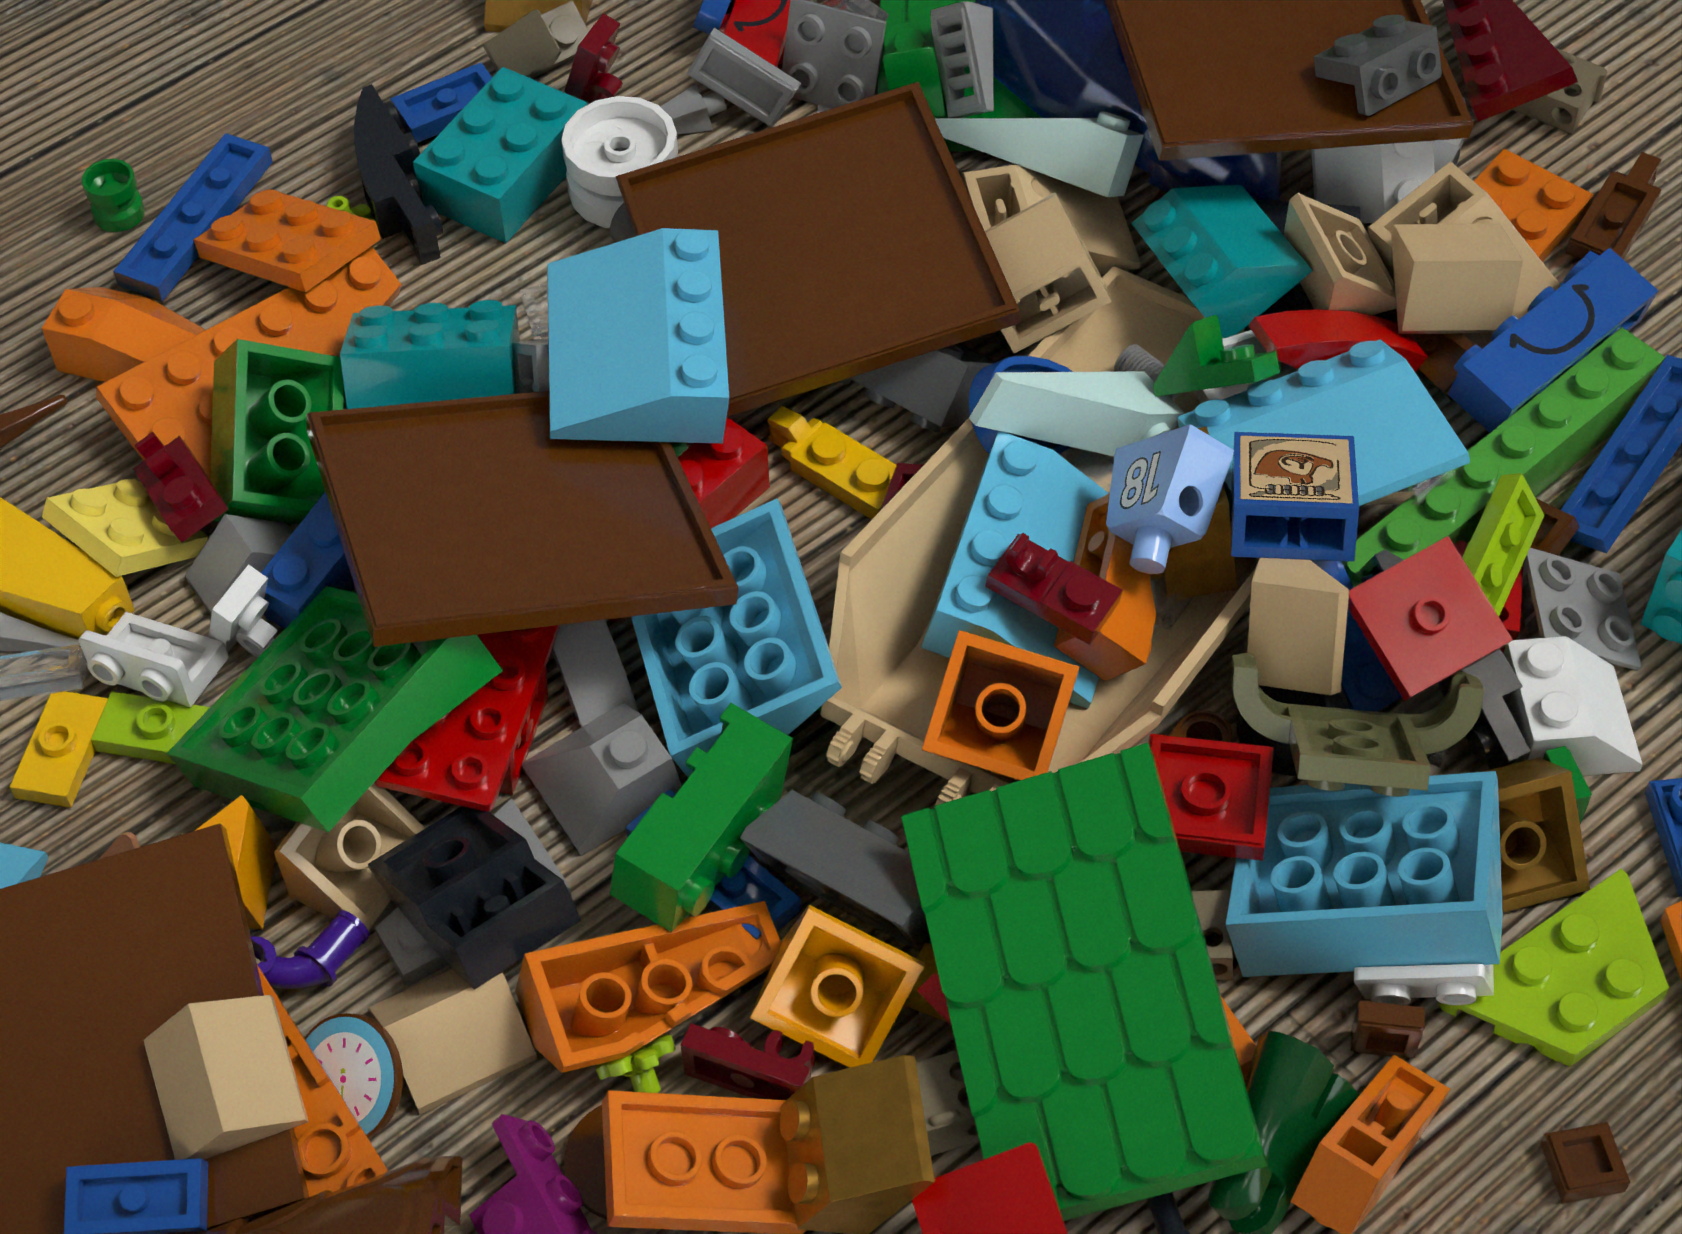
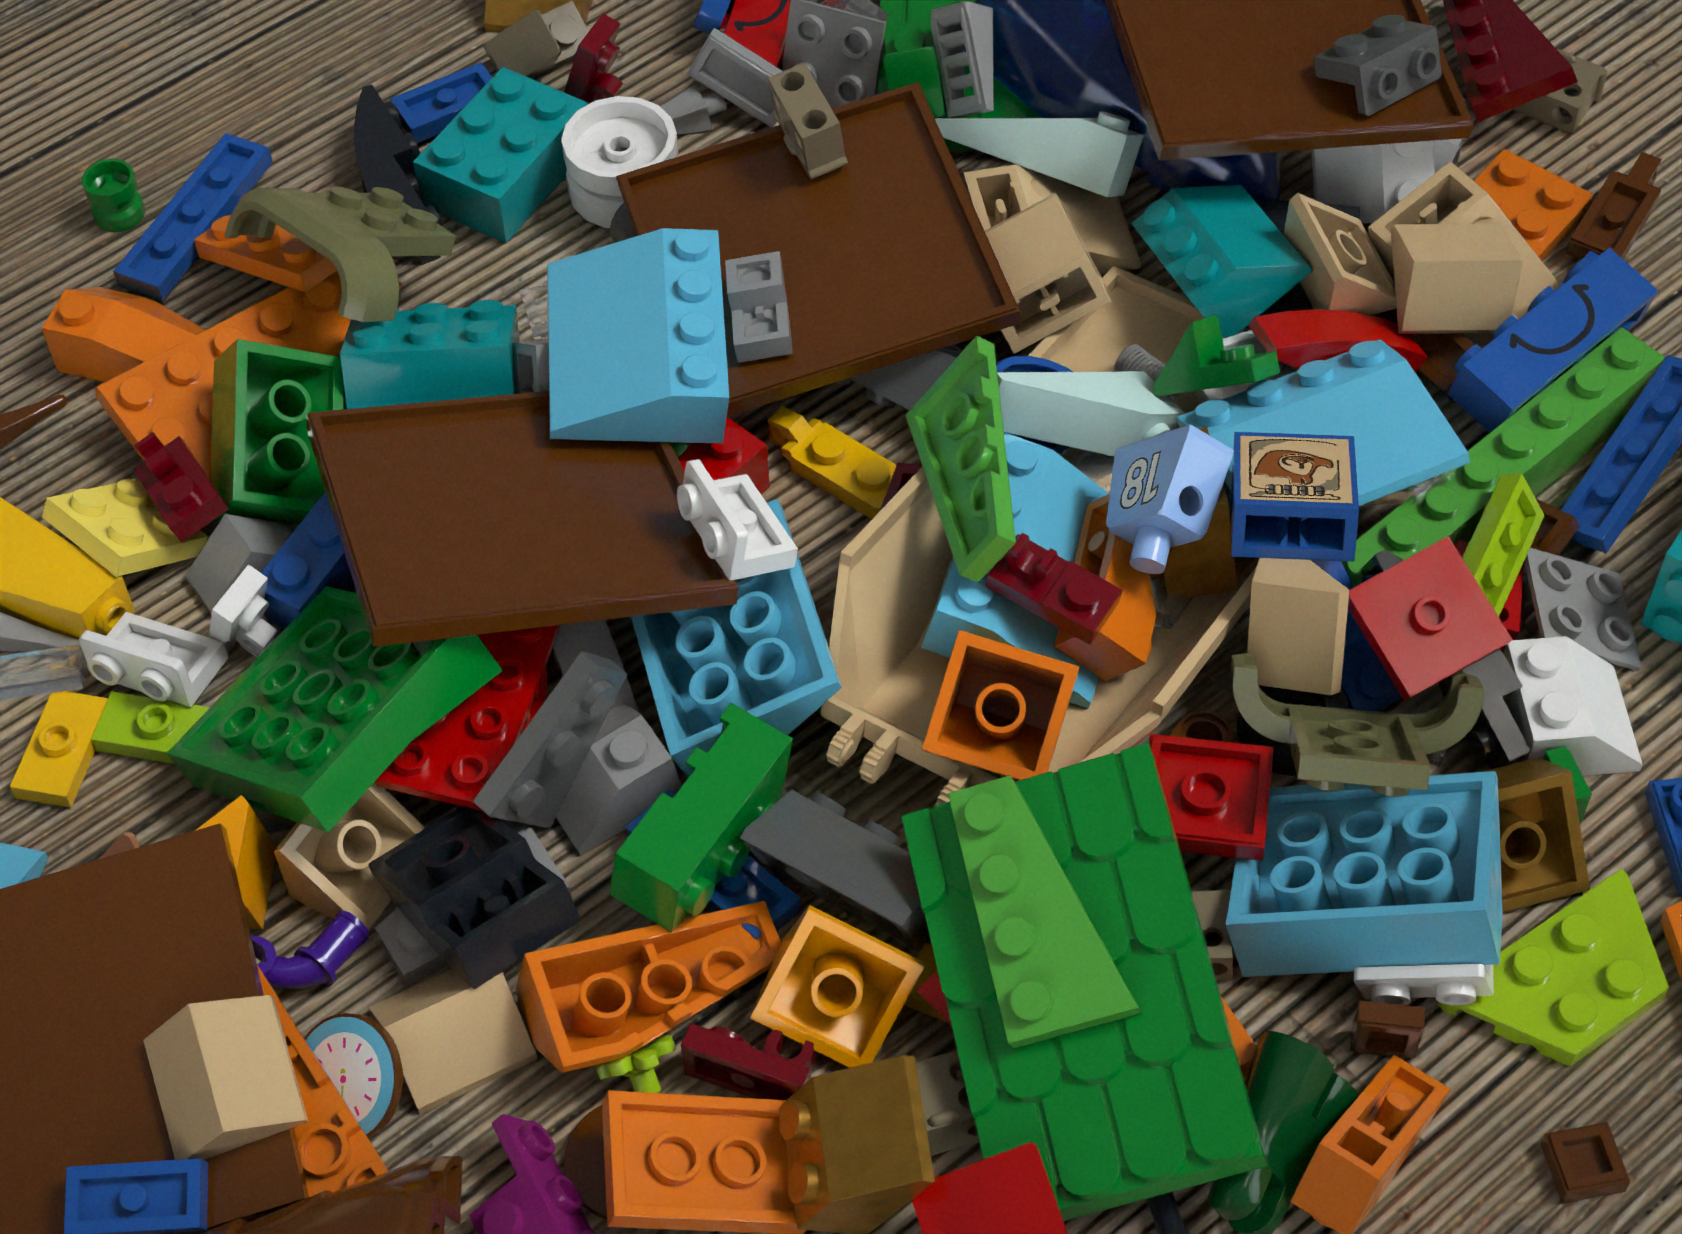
(353, 232): none -> olive piece
(553, 746): none -> dark grey wing
(734, 523): none -> white bracket
(758, 307): none -> light grey slope
(807, 121): none -> dark tan piece
(965, 459): none -> bright green wing
(1037, 937): none -> bright green wing

